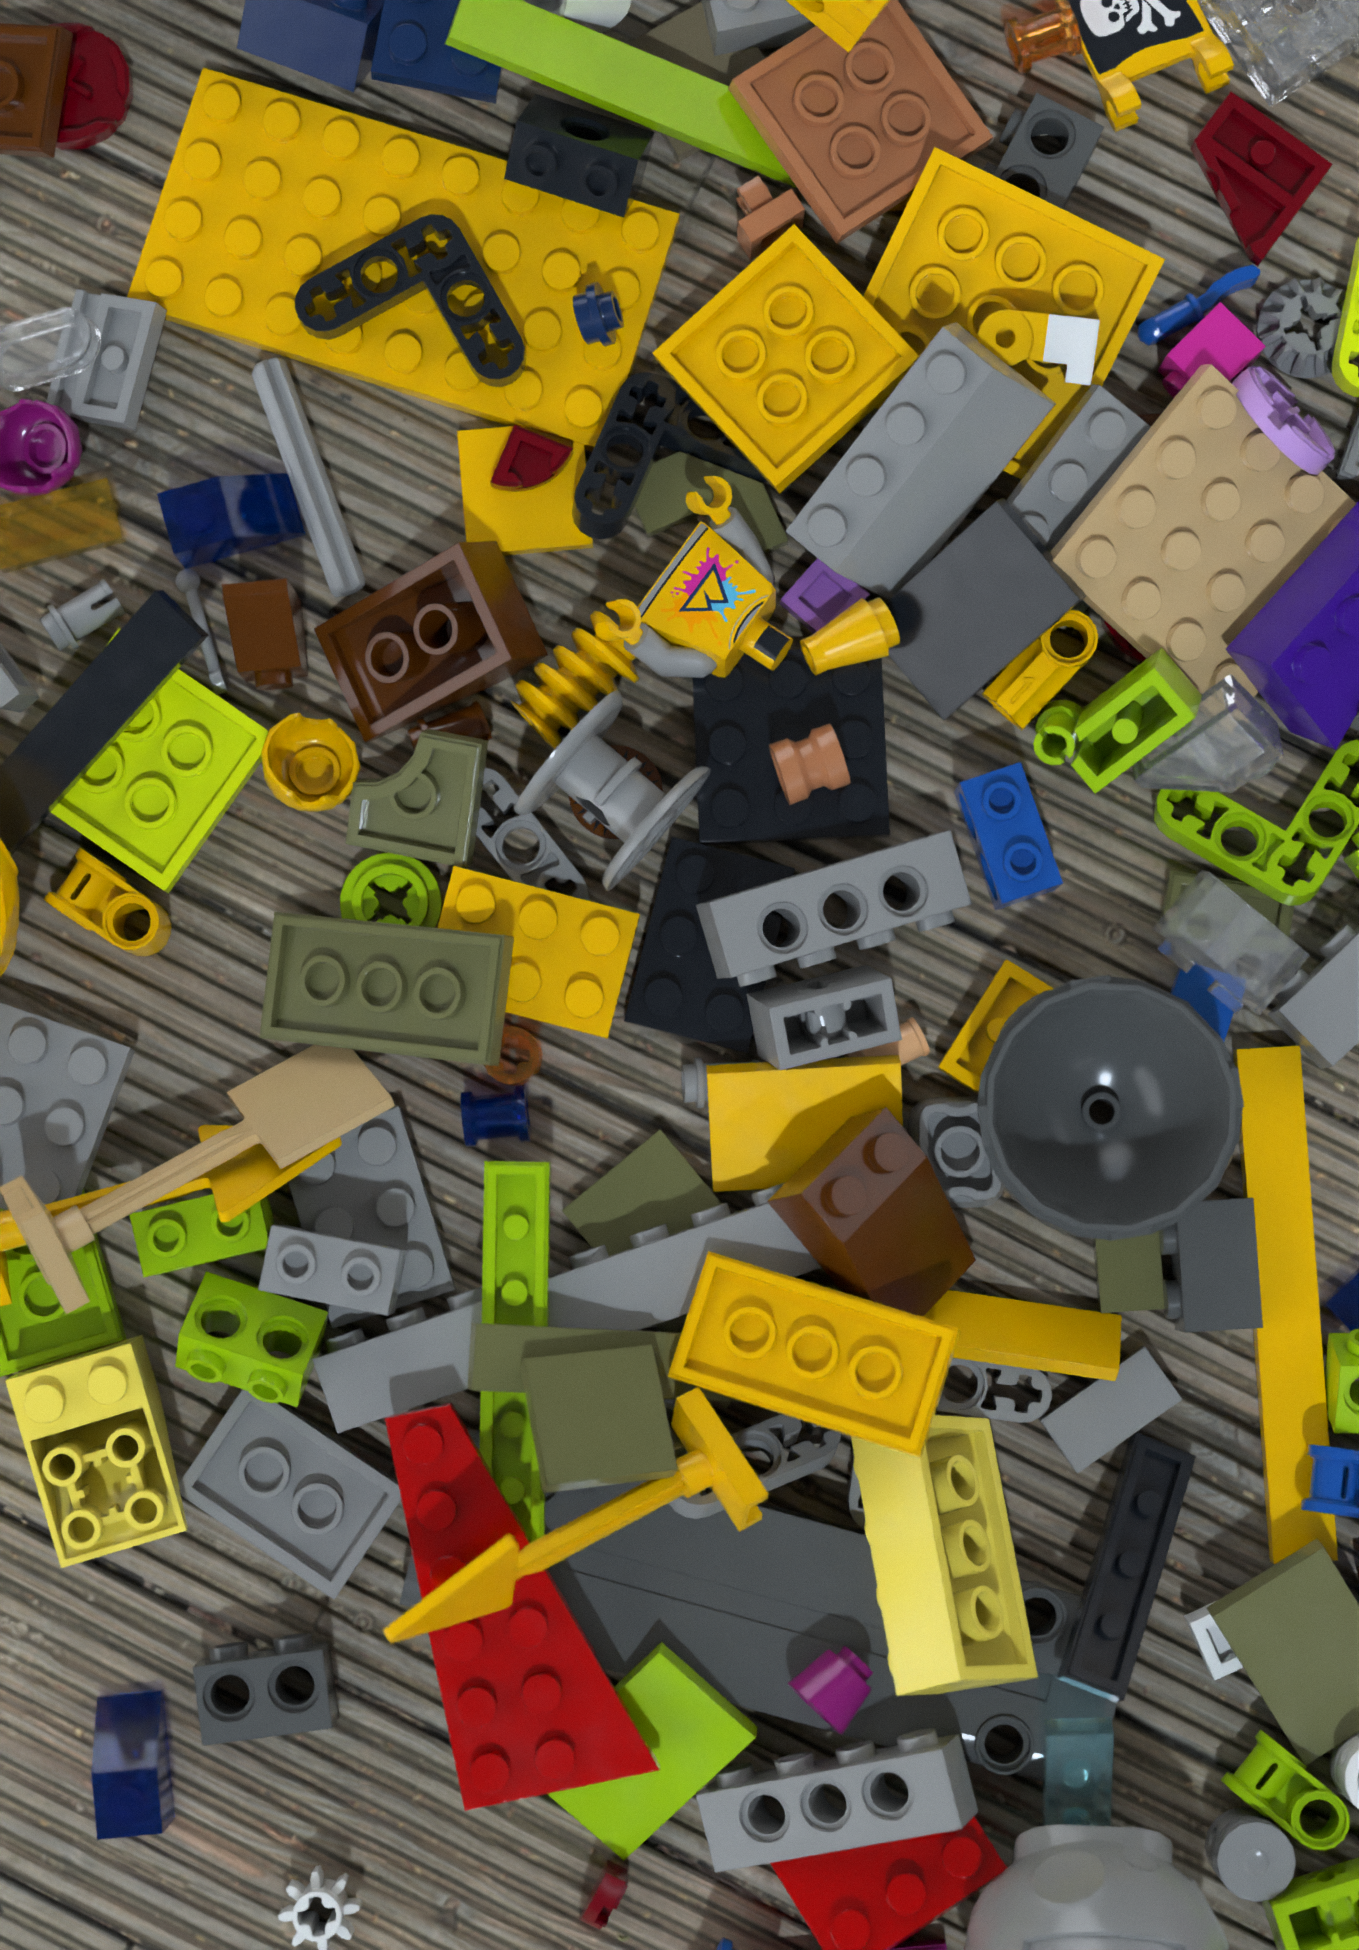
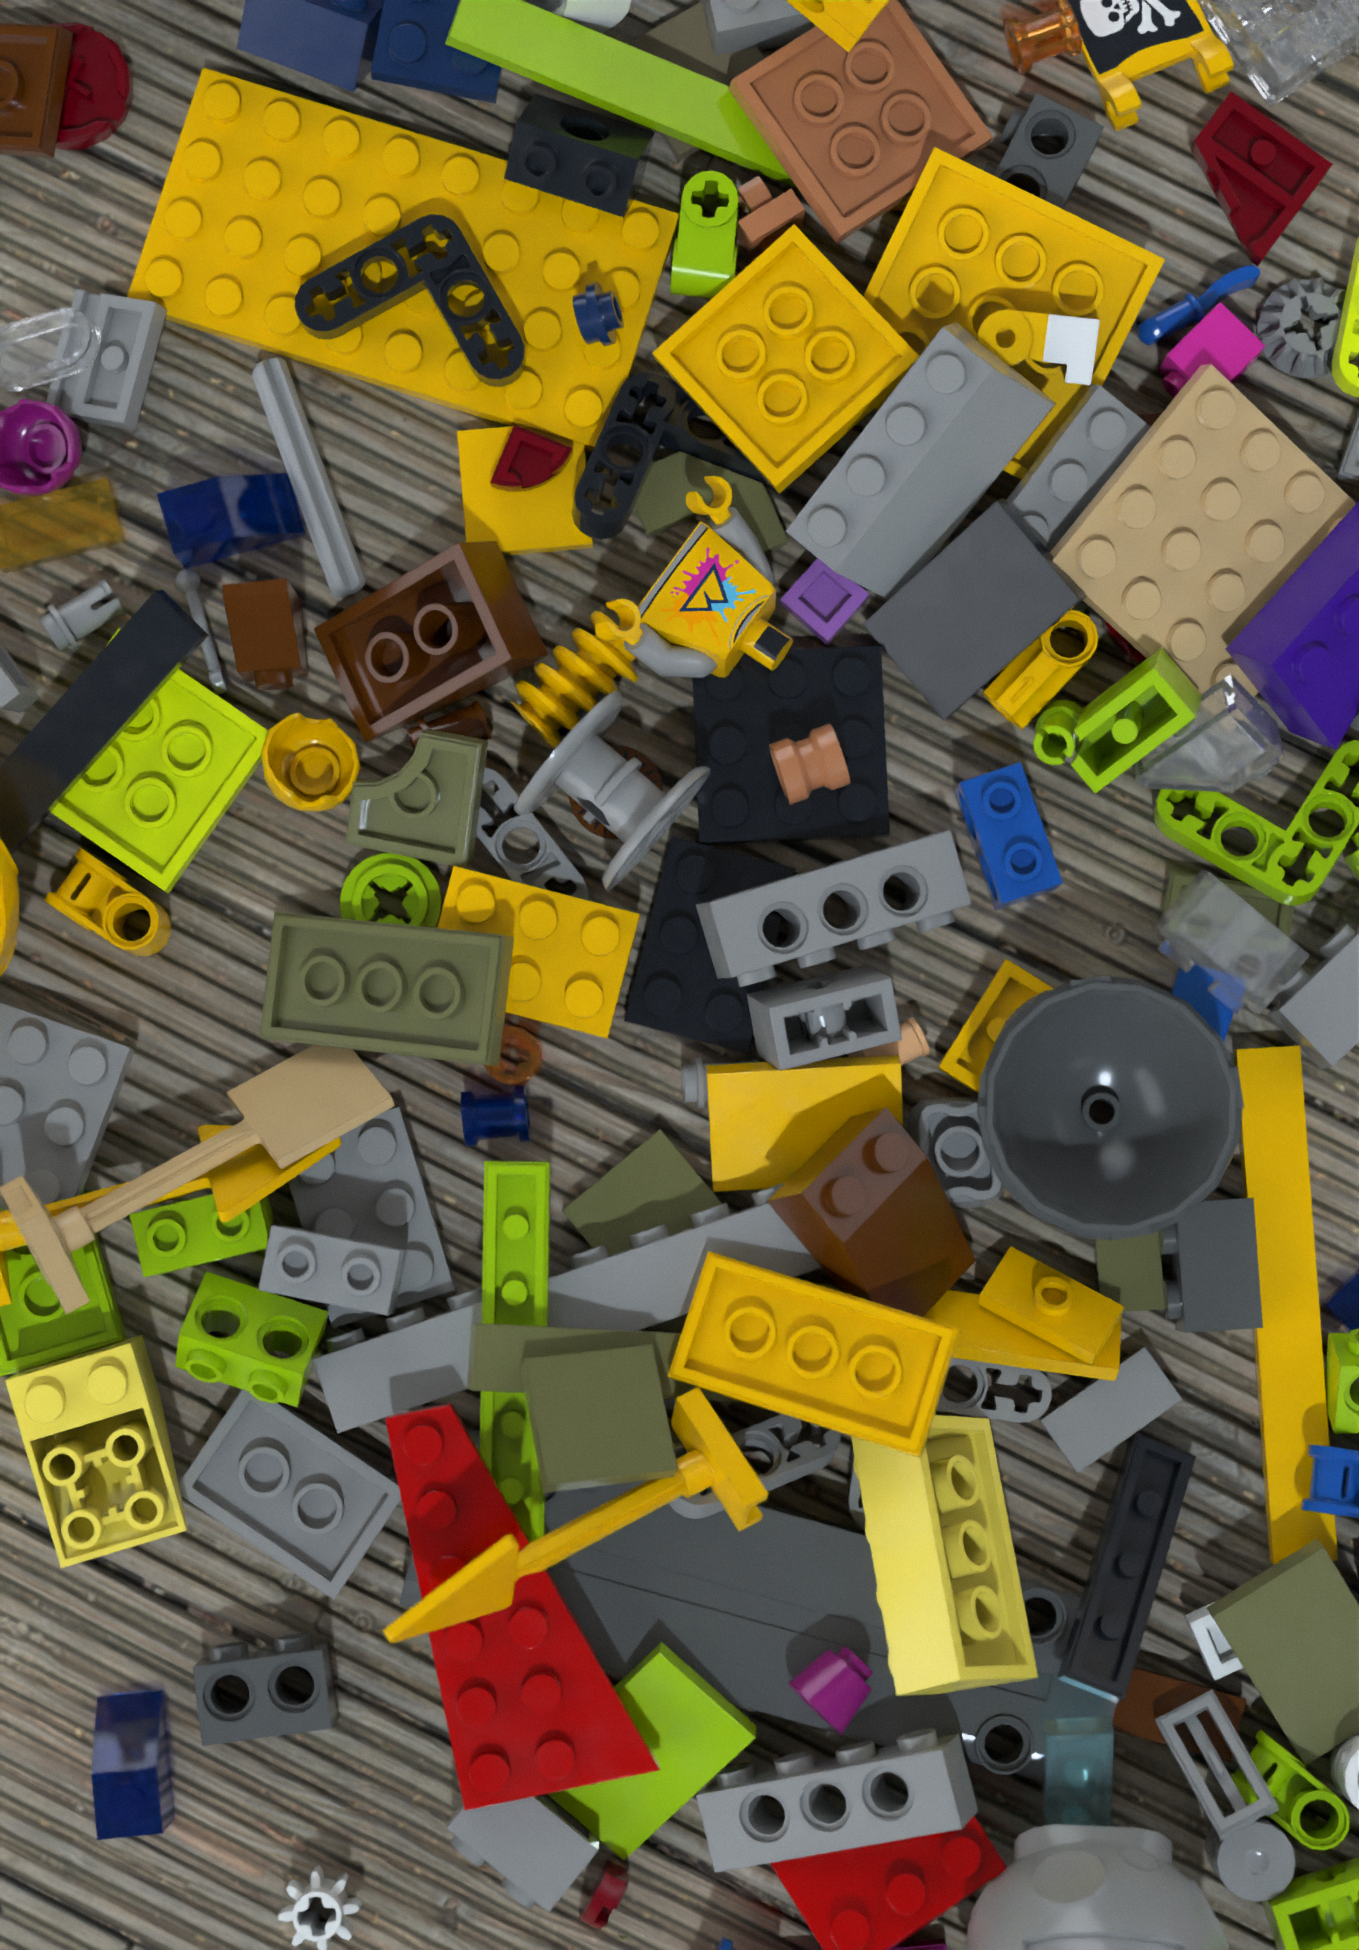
(529, 1843): none -> light grey brick
(705, 246): none -> lime piece
(854, 636): yellow cone -> none
(1051, 1305): none -> yellow plate
(1155, 1694): none -> reddish brown tile
(1244, 1815): none -> light grey tile
(1271, 409): lavender tile -> none

